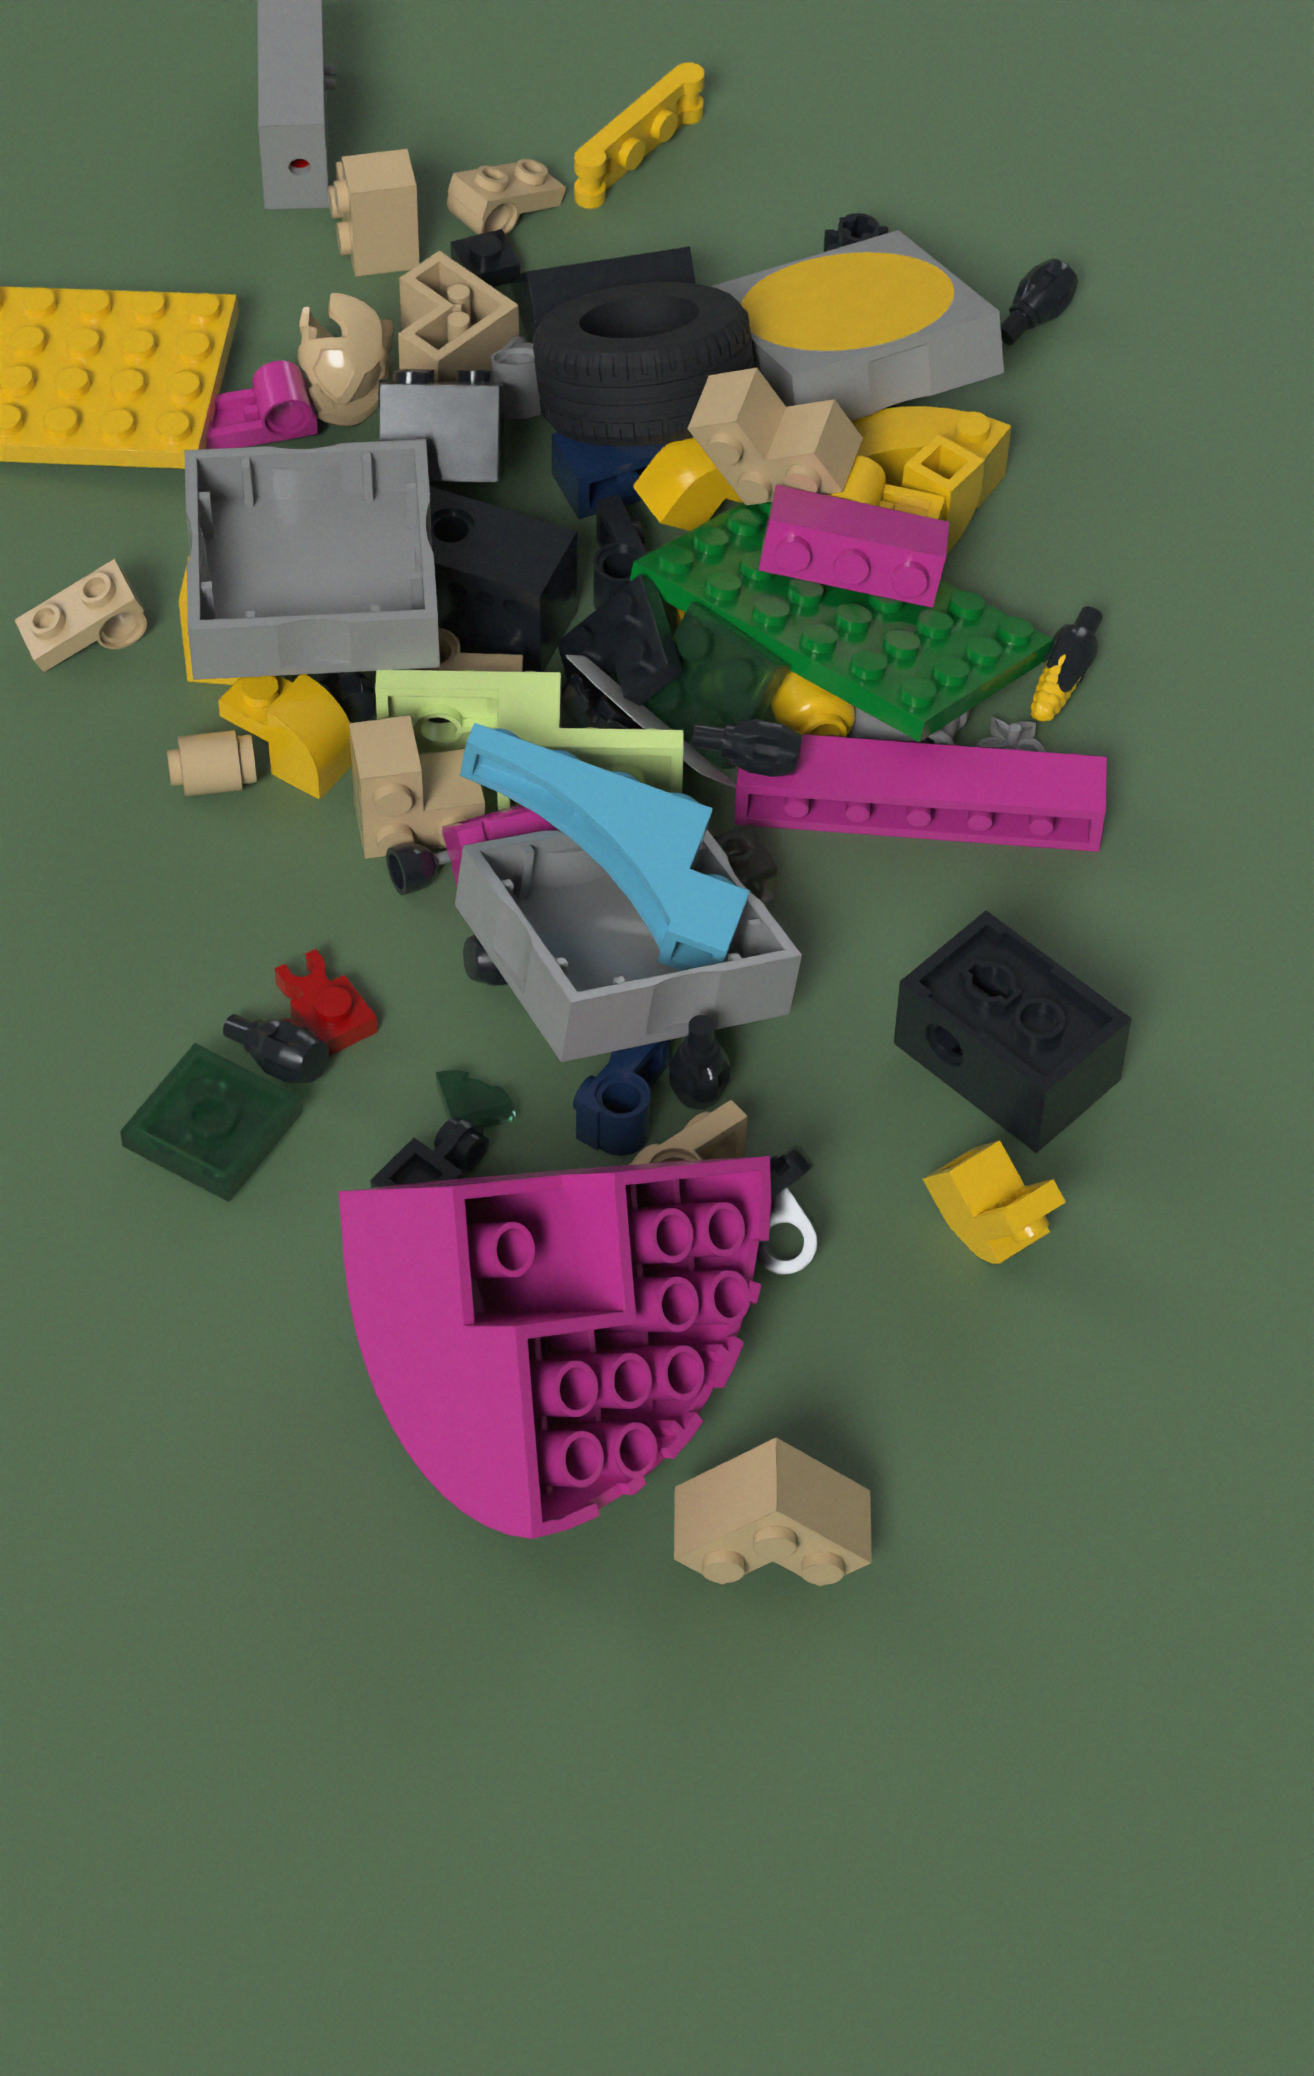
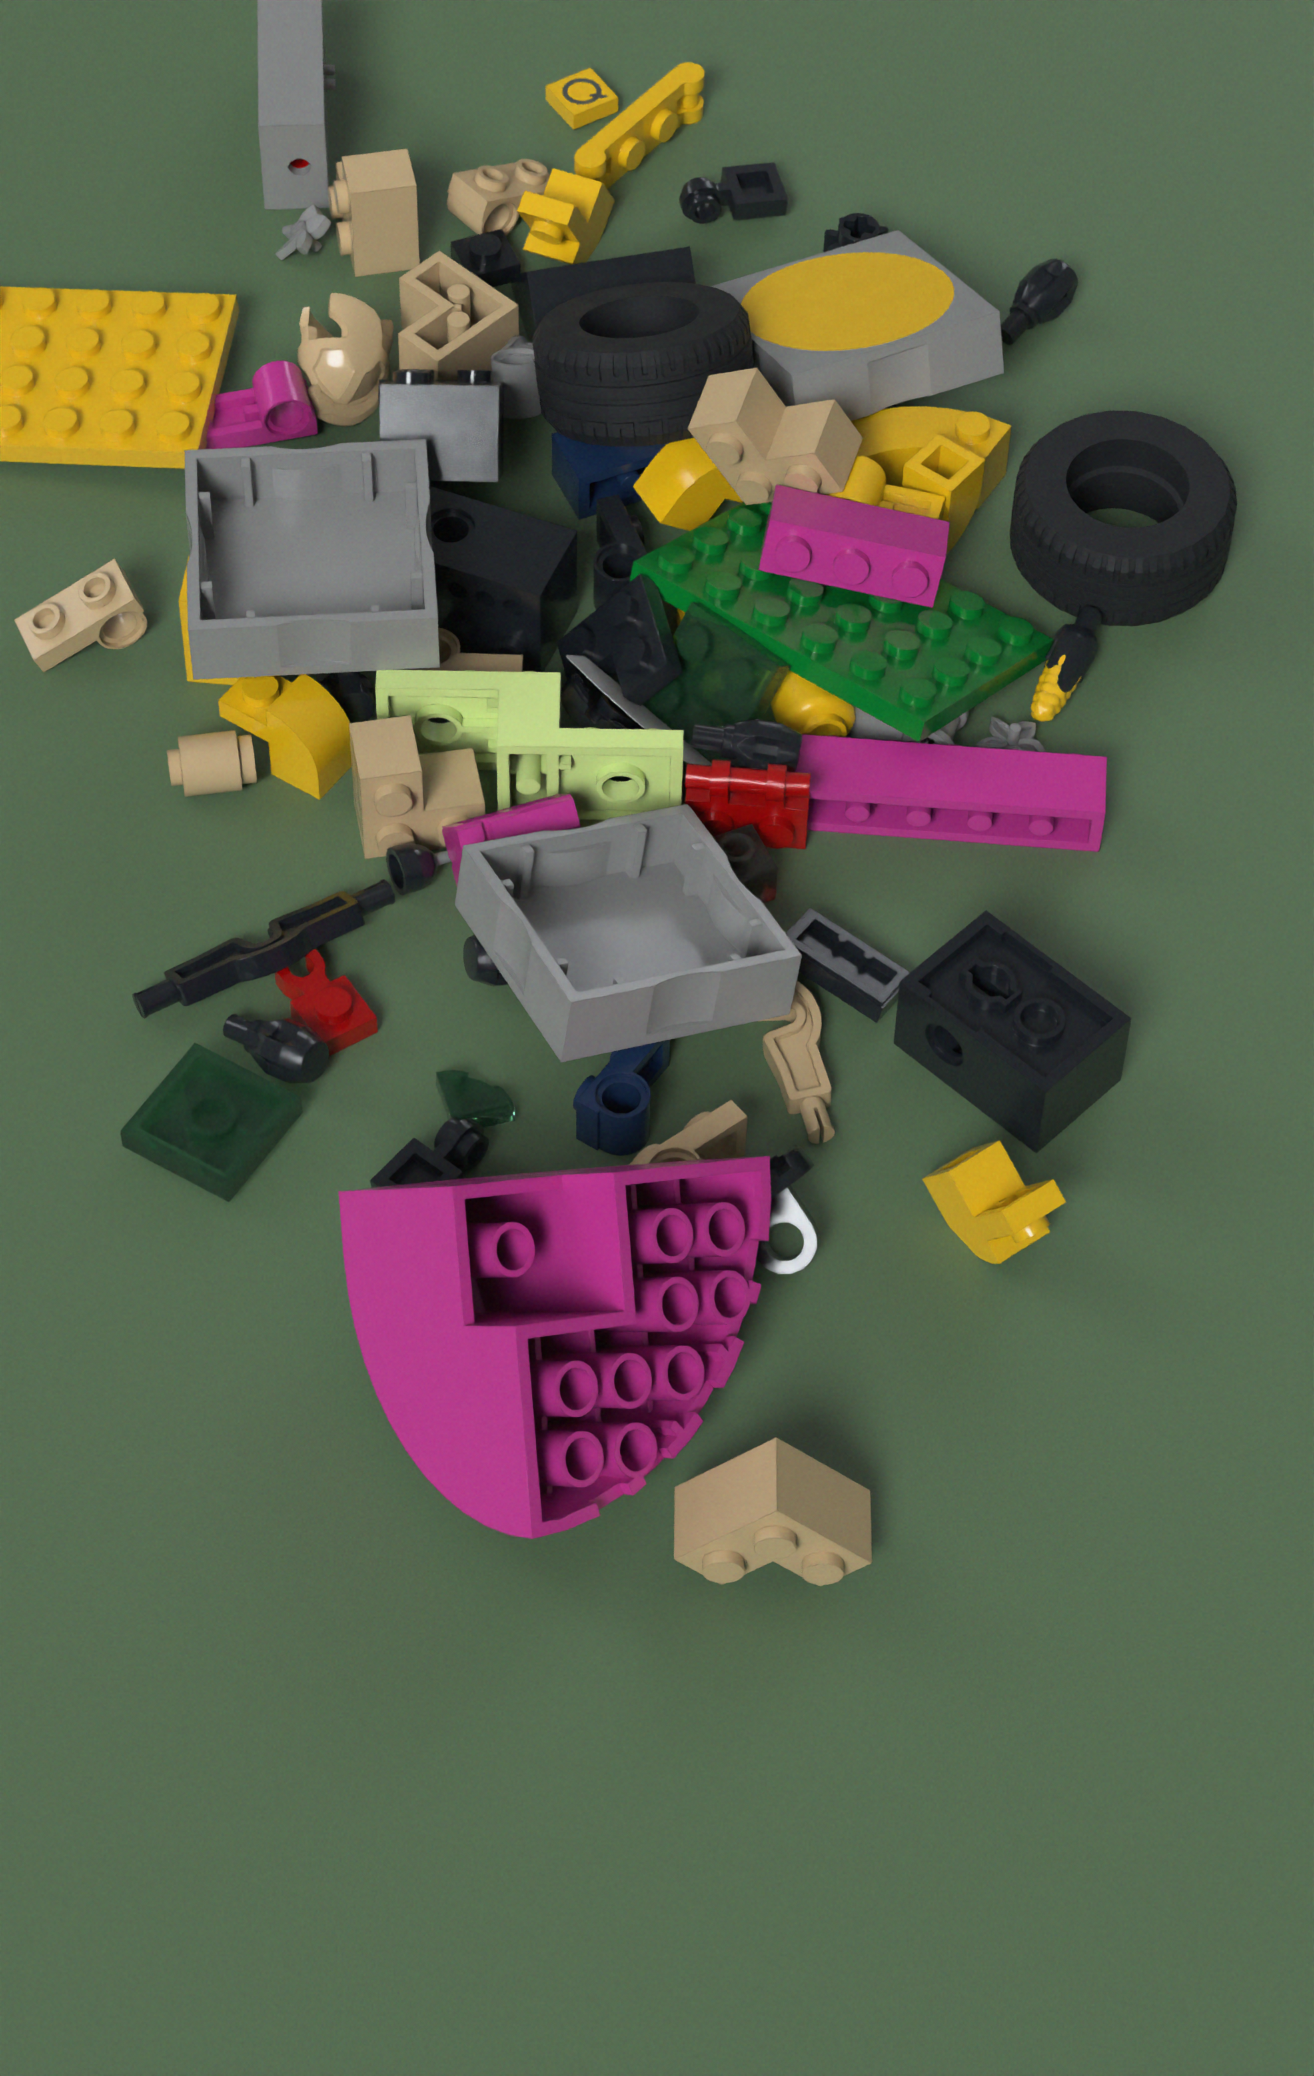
(240, 961): none -> black piece
(304, 233): none -> light grey plant
(567, 217): none -> yellow brick
(581, 98): none -> yellow tile
(631, 830): medium azure arch -> none
(699, 1066): black piece -> none
(737, 797): none -> red plate
(746, 189): none -> black plate
(798, 1066): none -> tan piece
(846, 965): none -> black plate
(1131, 465): none -> black tyre

